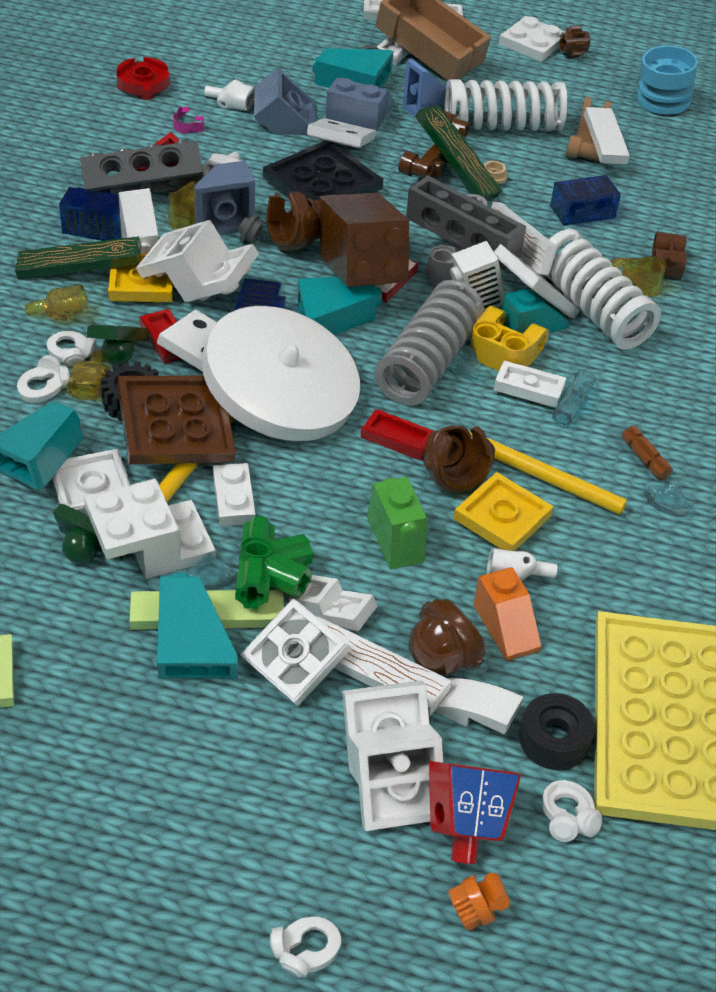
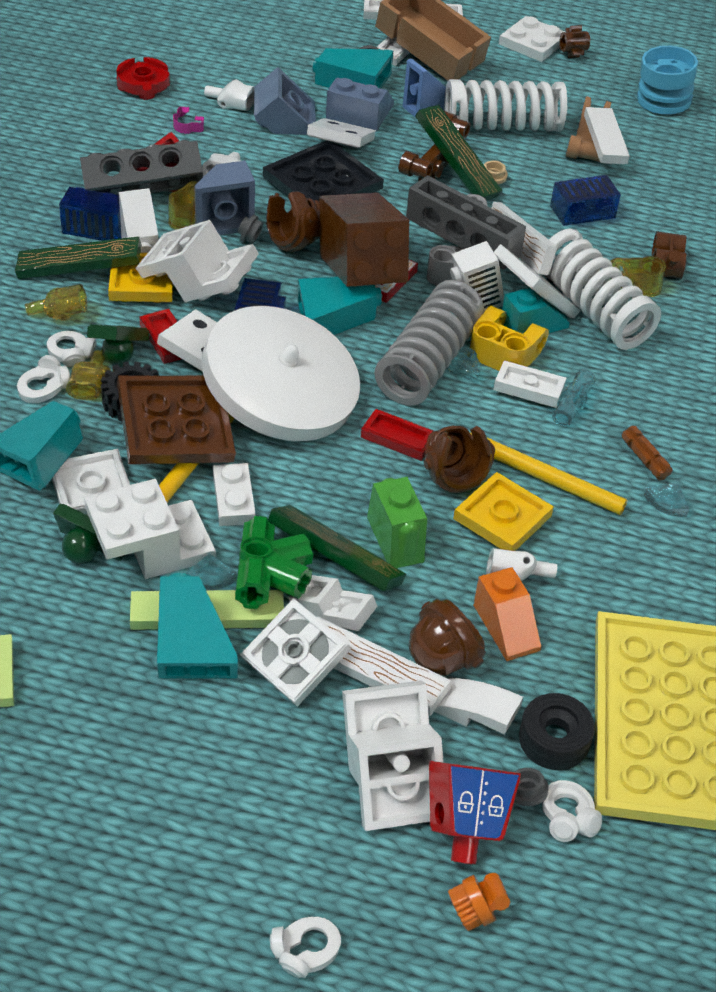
(337, 548): none -> dark green tile
(532, 787): none -> dark grey plate

